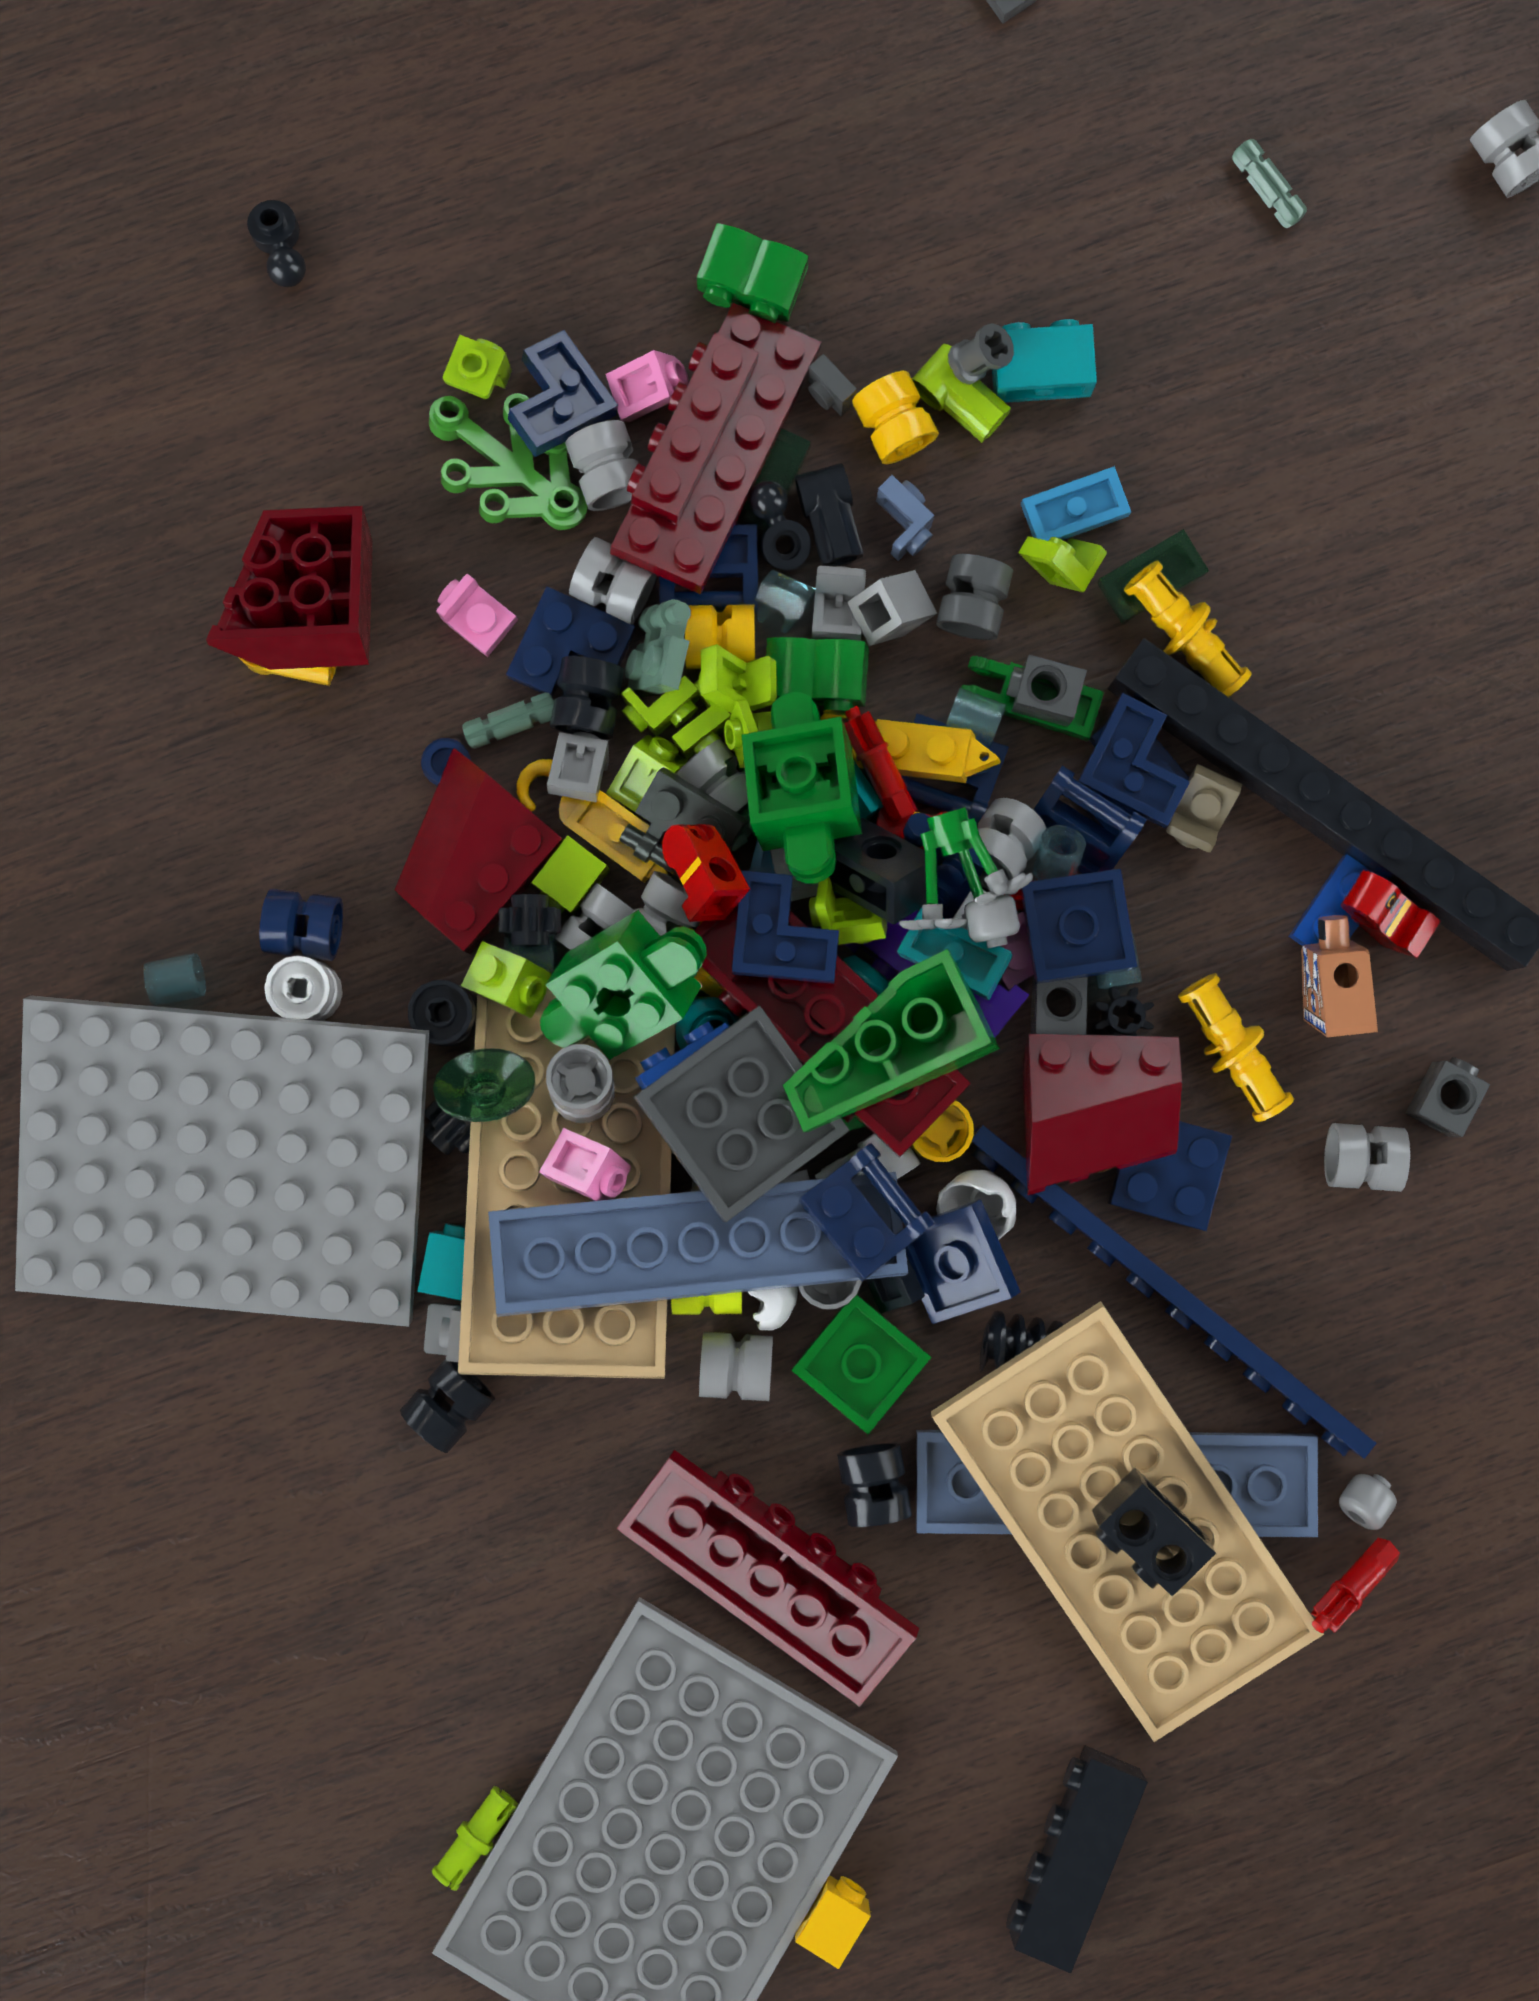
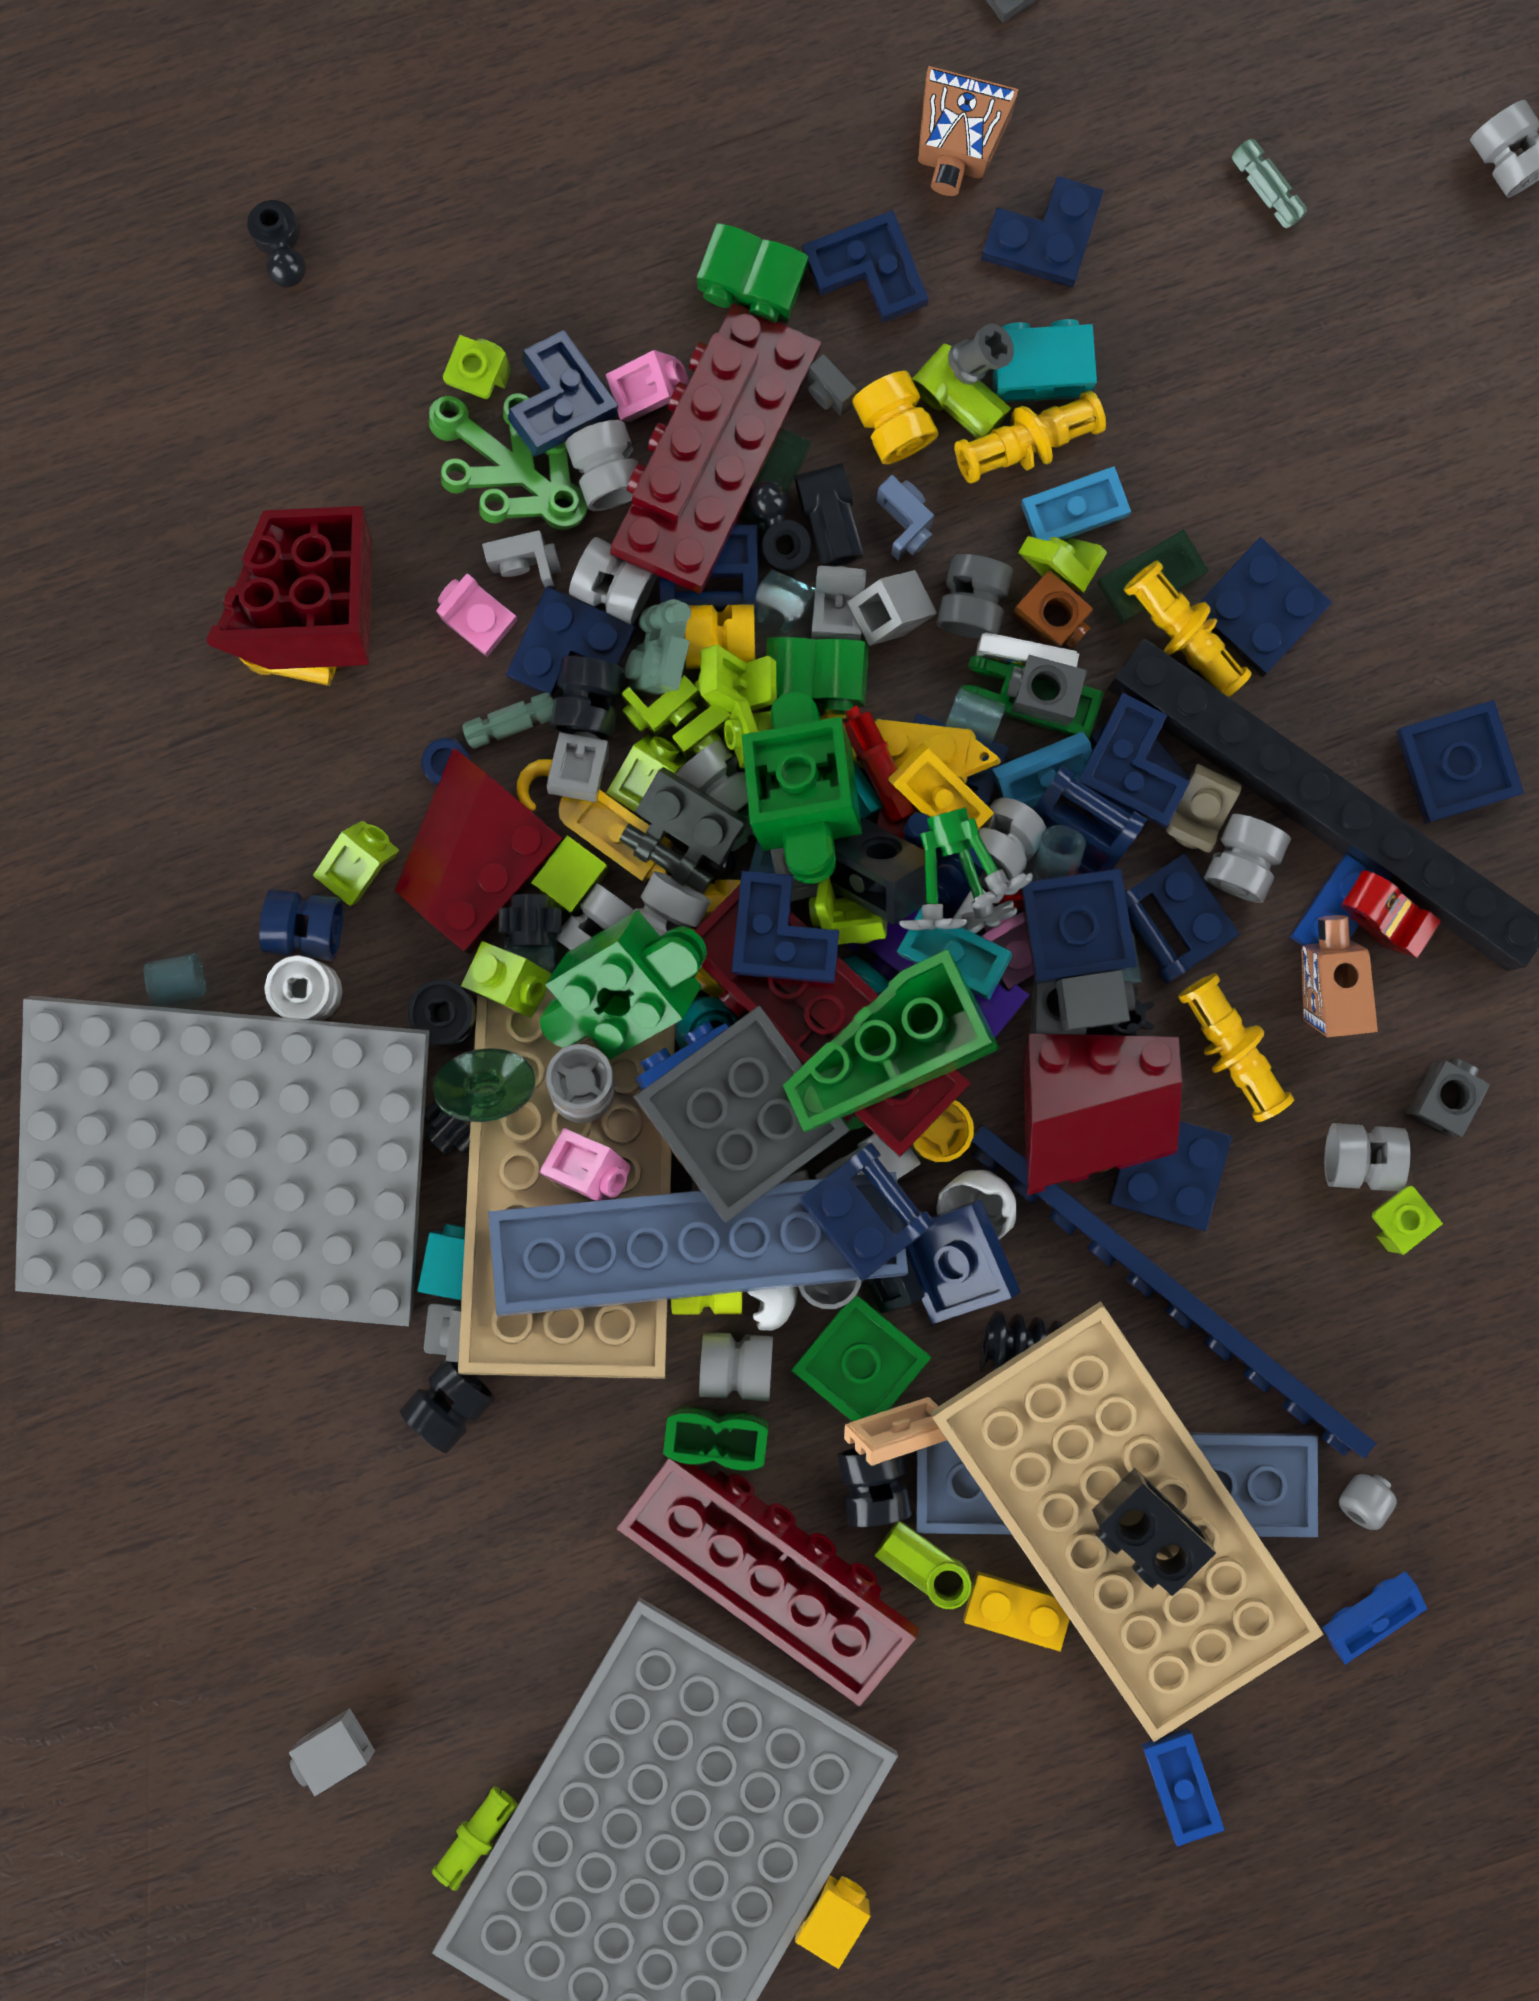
(330, 1753): none -> light grey brick
(355, 861): none -> lime bracket
(516, 553): none -> light grey bracket
(701, 1436): none -> green brick
(705, 871): red leg -> none
(870, 252): none -> dark blue plate
(895, 1431): none -> light nougat tile
(921, 1562): none -> lime piece
(936, 788): none -> yellow plate
(961, 126): none -> torso
(992, 921): light grey piece -> none
(1014, 650): none -> white tile
(1016, 1611): none -> yellow plate
(1030, 435): none -> yellow piece
(1031, 774): none -> dark azure plate
(1050, 246): none -> dark blue plate
(1053, 592): none -> dark orange brick
(1076, 1858): black brick -> none
(1095, 1000): none -> dark grey brick
(1183, 1787): none -> blue plate
(1189, 911): none -> dark blue plate
(1247, 858): none -> light grey wheel
(1263, 606): none -> dark blue plate
(1354, 1586): red piece -> none
(1375, 1617): none -> blue plate
(1405, 1221): none -> lime bracket
(1459, 761): none -> dark blue plate

